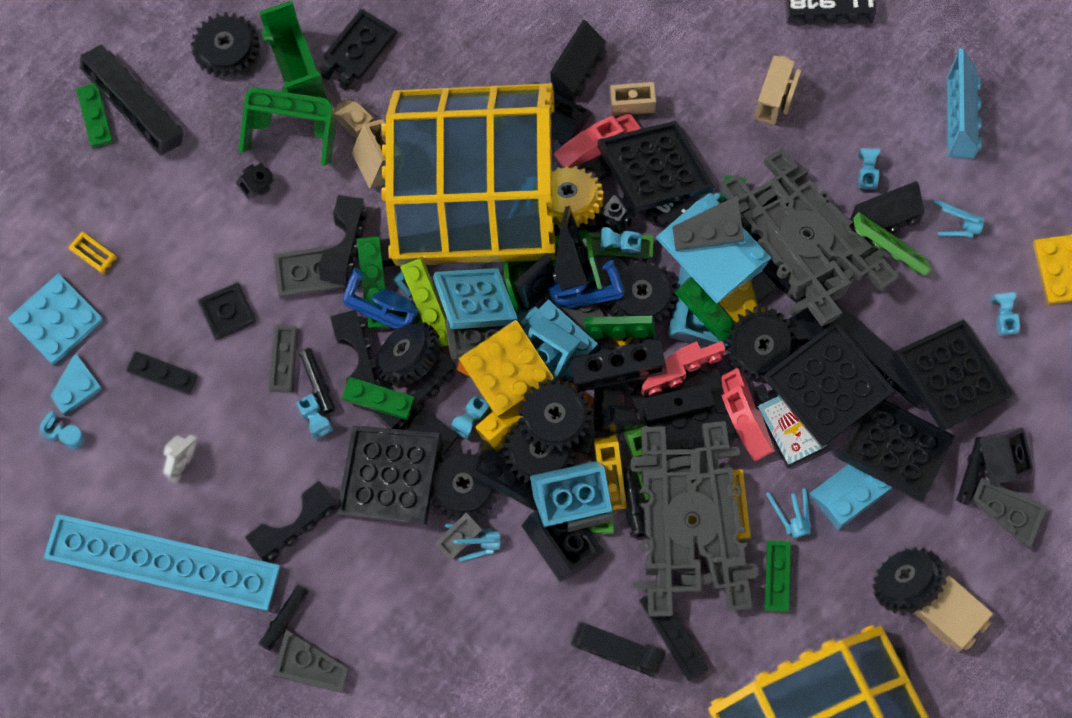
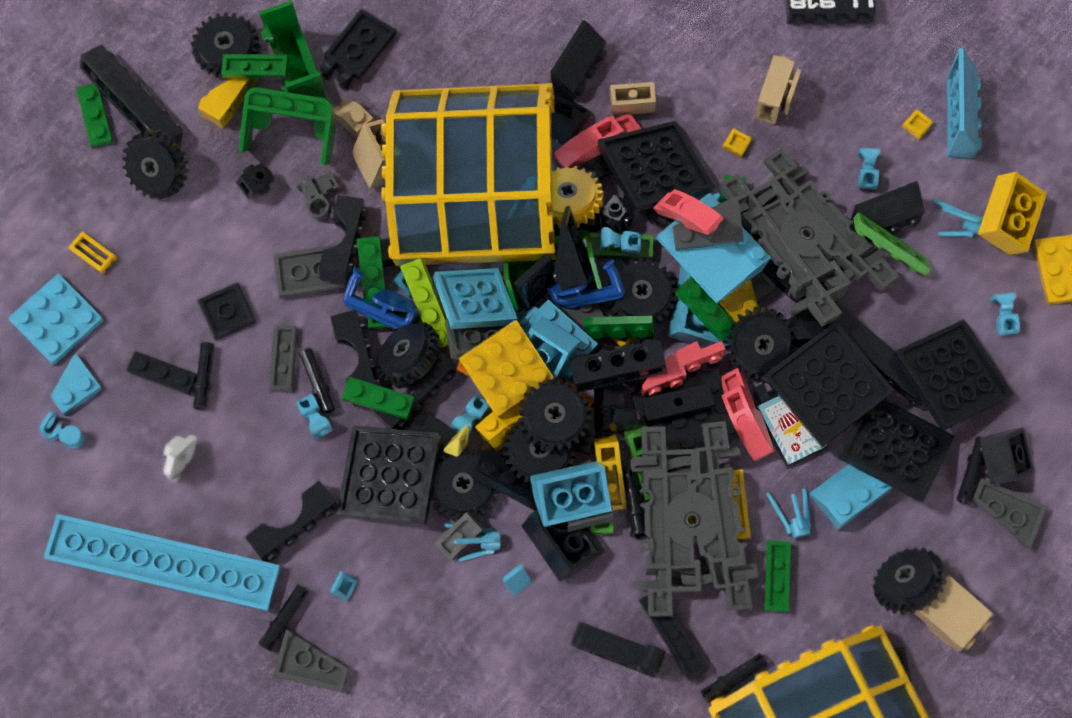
(155, 164): none -> black gear
(202, 385): none -> black pin
(224, 100): none -> yellow slope
(255, 66): none -> green plate
(317, 189): none -> dark grey piece
(343, 586): none -> medium azure slope
(458, 442): none -> light yellow slope
(516, 580): none -> medium azure slope
(689, 212): none -> coral slope
(736, 676): none -> black pin
(737, 143): none -> yellow tile
(917, 124): none -> yellow tile
(1012, 213): none -> yellow brick

